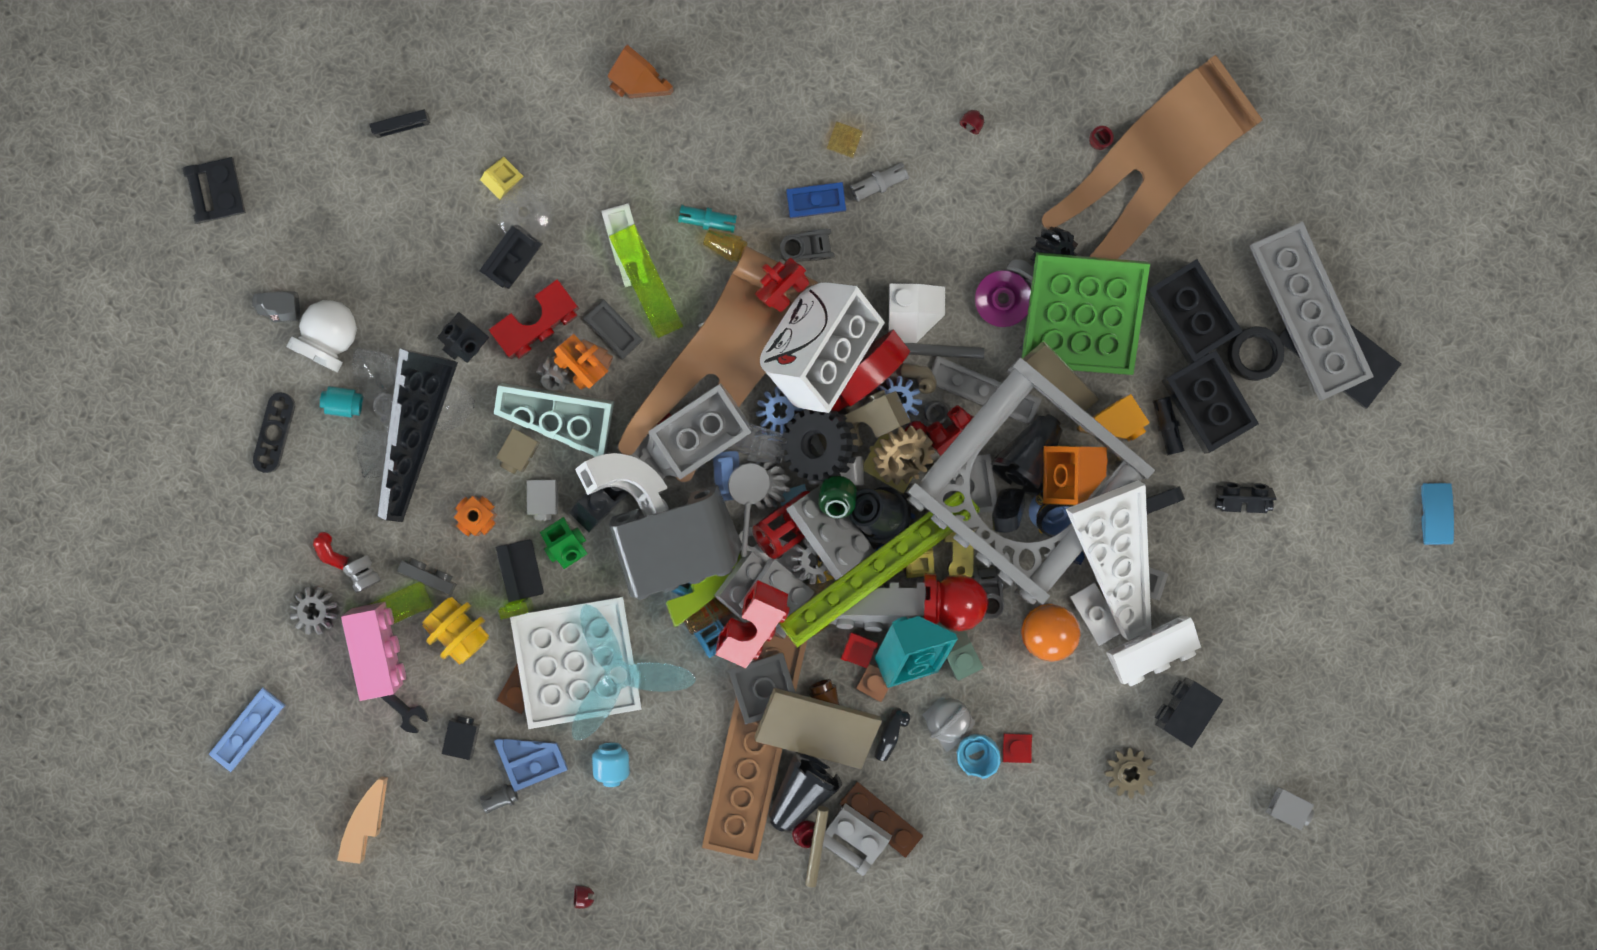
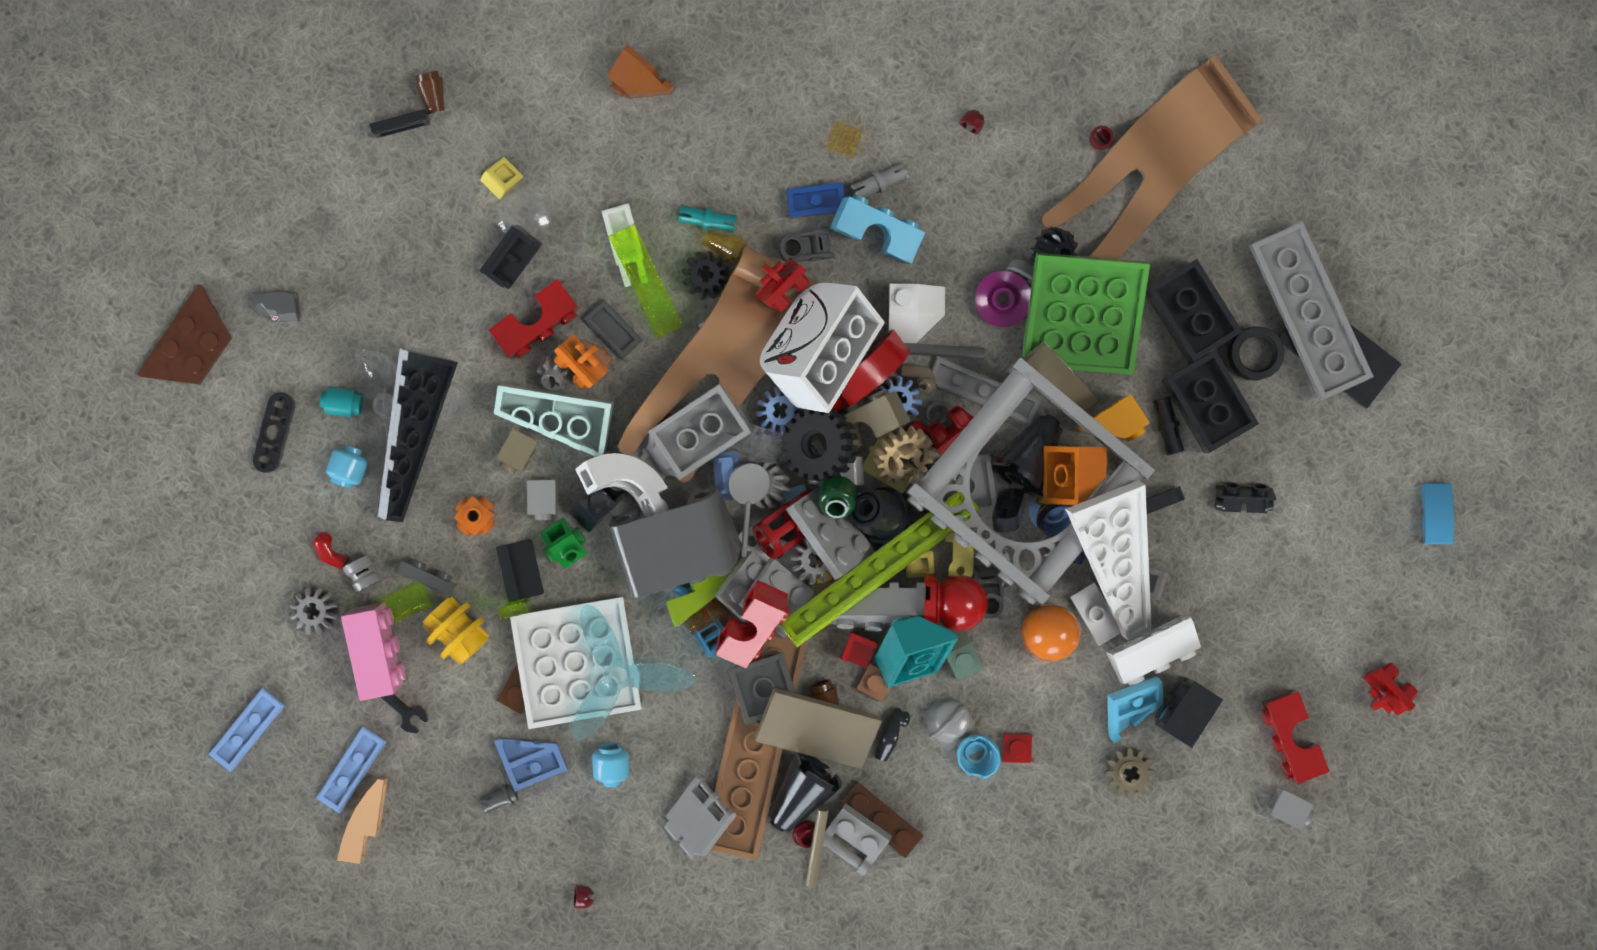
(189, 344): none -> copper wing
(223, 189): black plate -> none
(325, 331): white tile -> none
(346, 466): none -> medium azure head
(351, 769): none -> light blue tile
(431, 91): none -> reddish brown cone
(461, 737): black brick -> none
(462, 338): black brick -> none
(697, 280): none -> black gear
(697, 818): none -> light grey plate
(900, 237): none -> medium azure arch
(1133, 705): none -> medium azure wing
(1283, 714): none -> red arch
(1387, 692): none -> red hips

